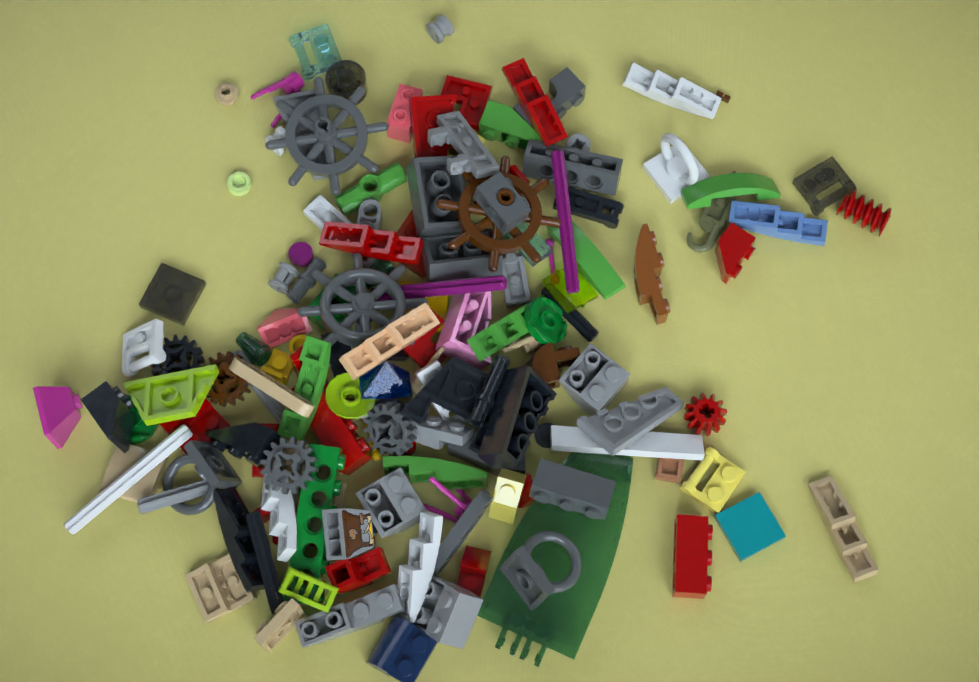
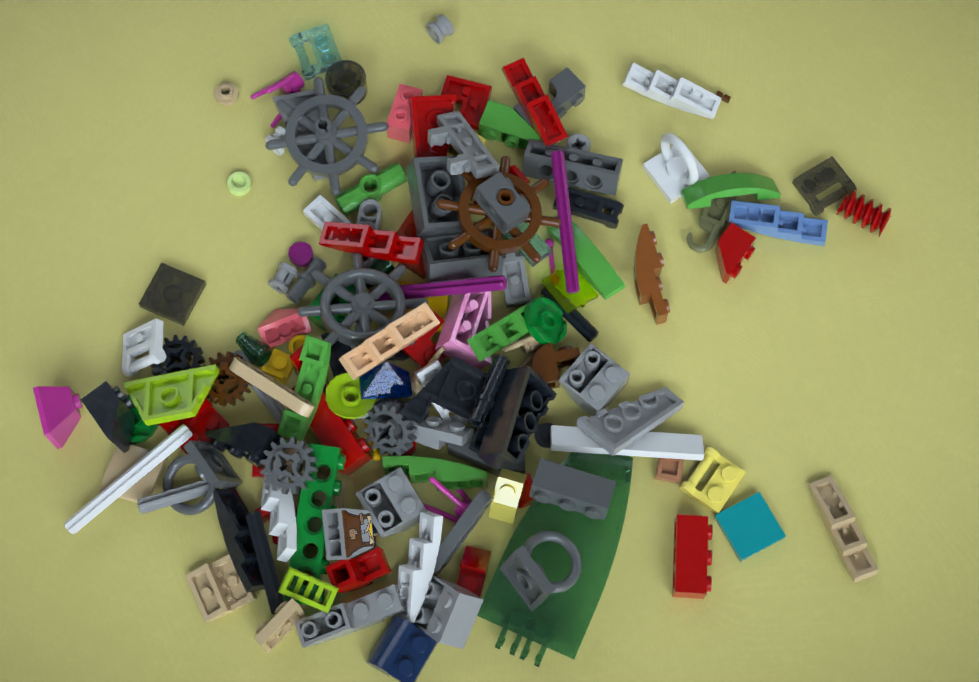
(711, 408): red gear -> none

